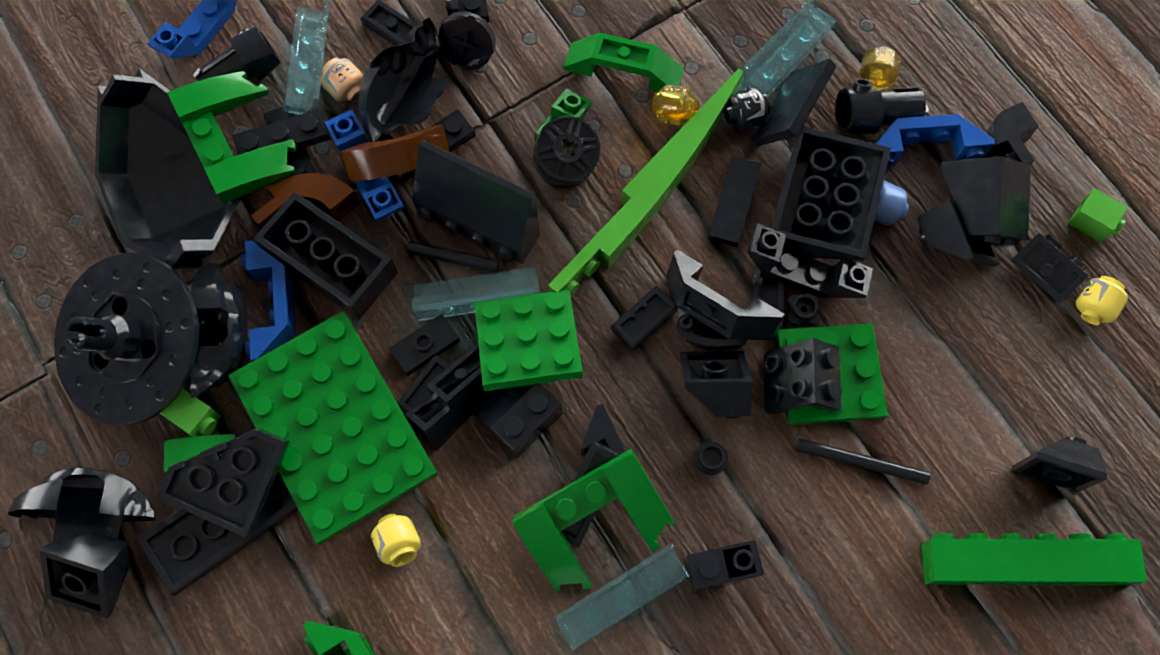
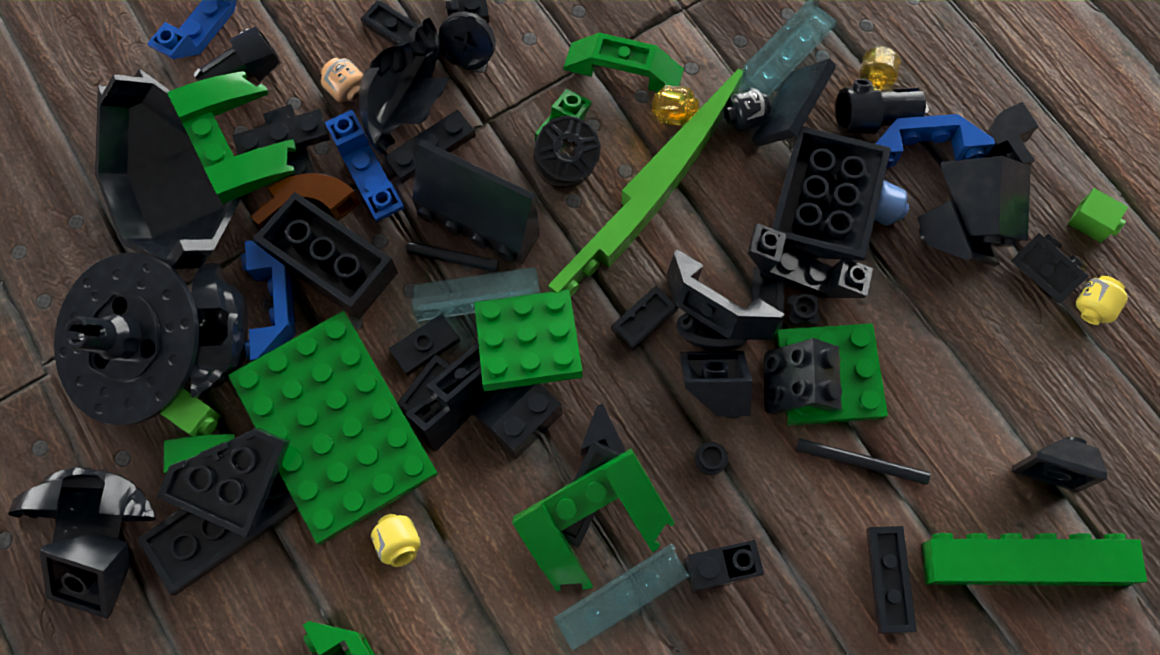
(306, 60): clear light blue panel -> none
(390, 156): reddish brown arch -> none
(734, 201): black tile -> none
(891, 580): none -> black plate

